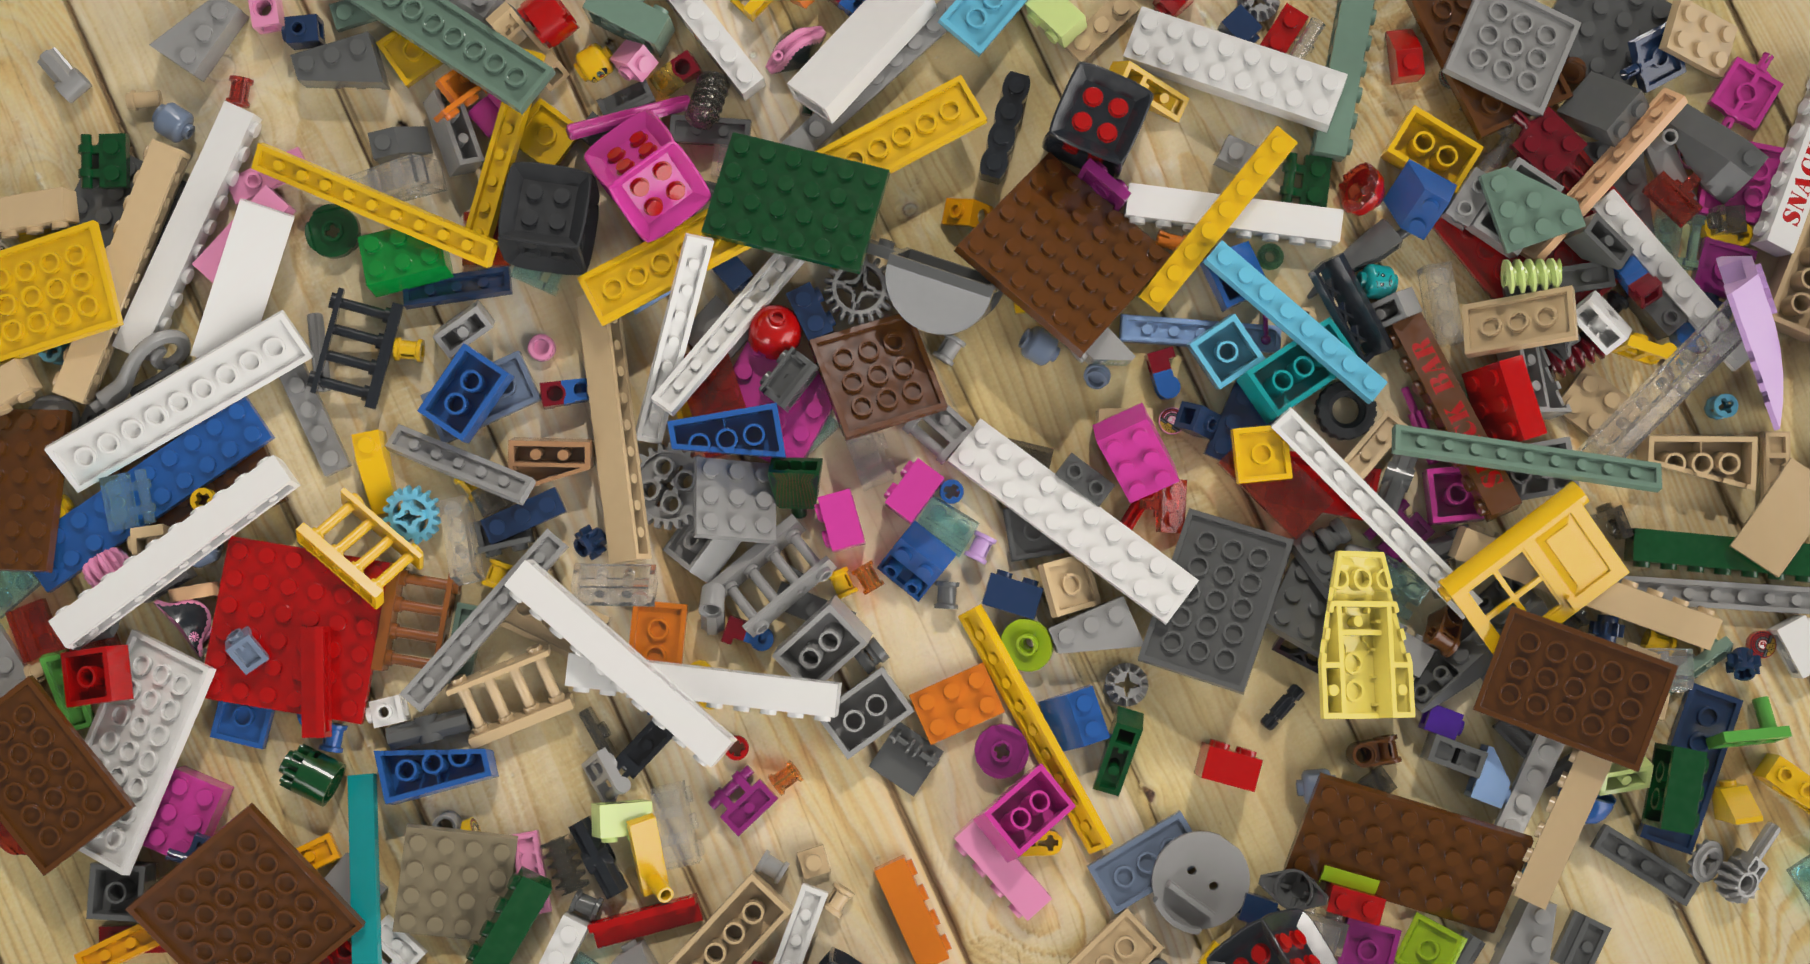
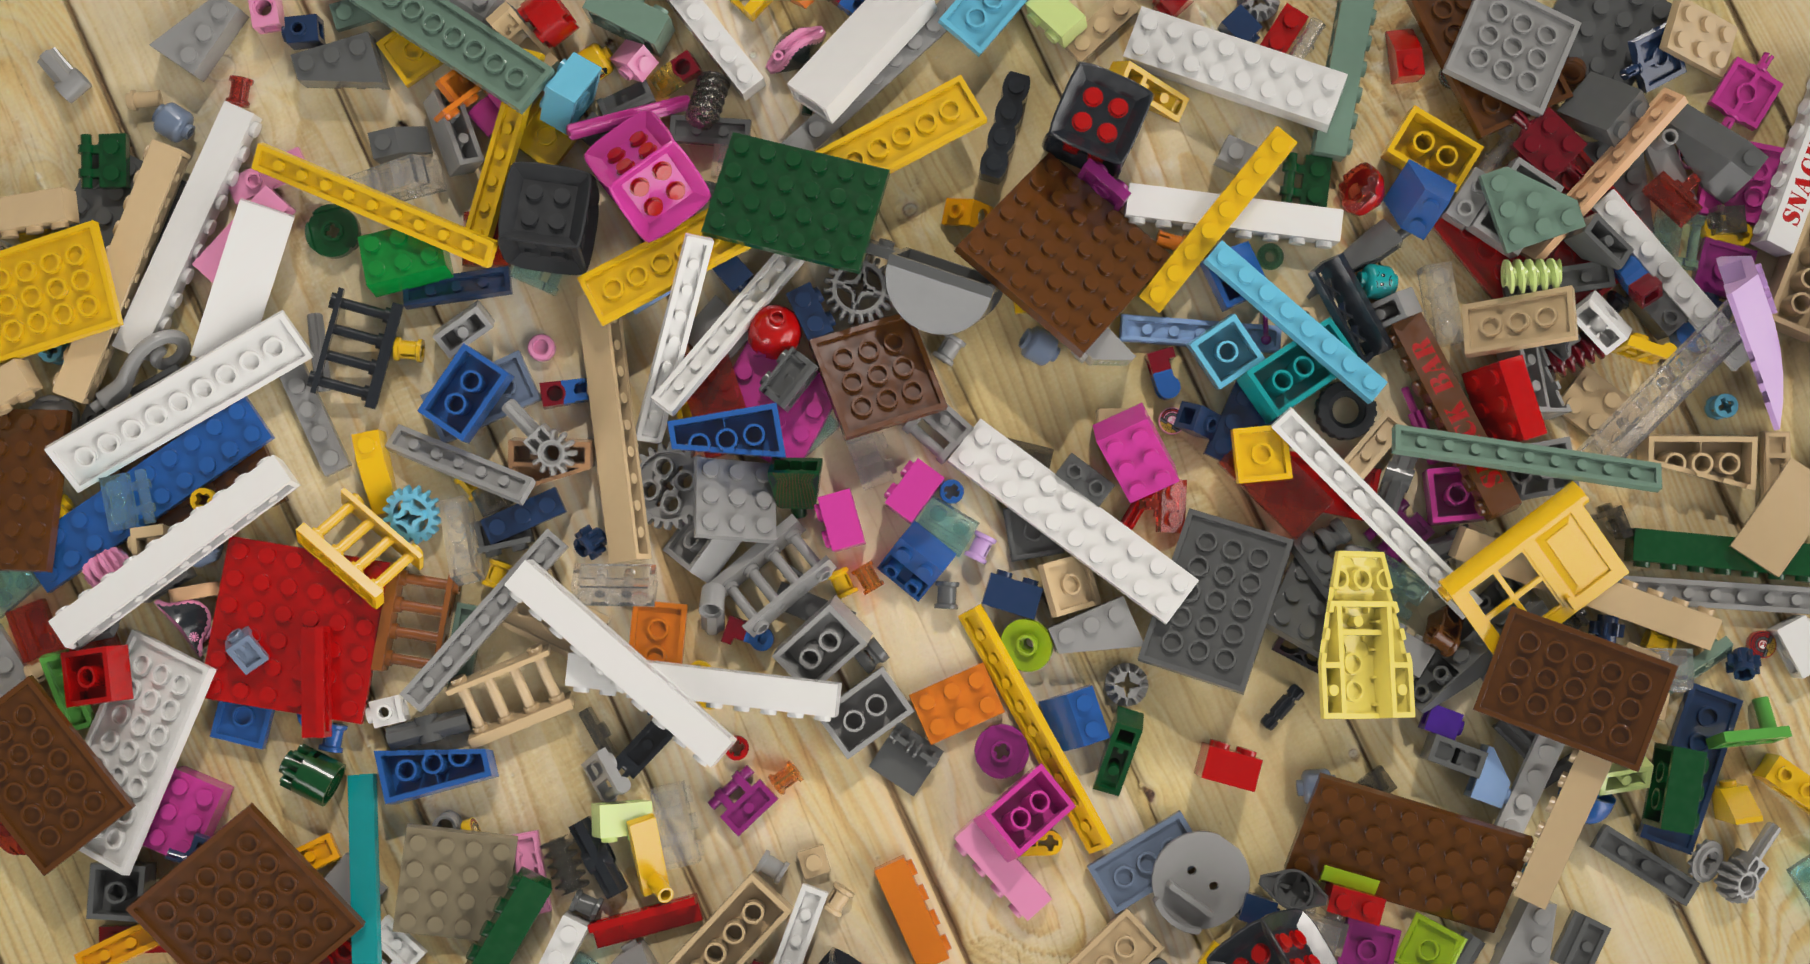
(540, 439): none -> light grey gear
(569, 92): none -> medium azure brick
(1097, 375): sand blue plate -> none
(1379, 751): reddish brown piece -> none

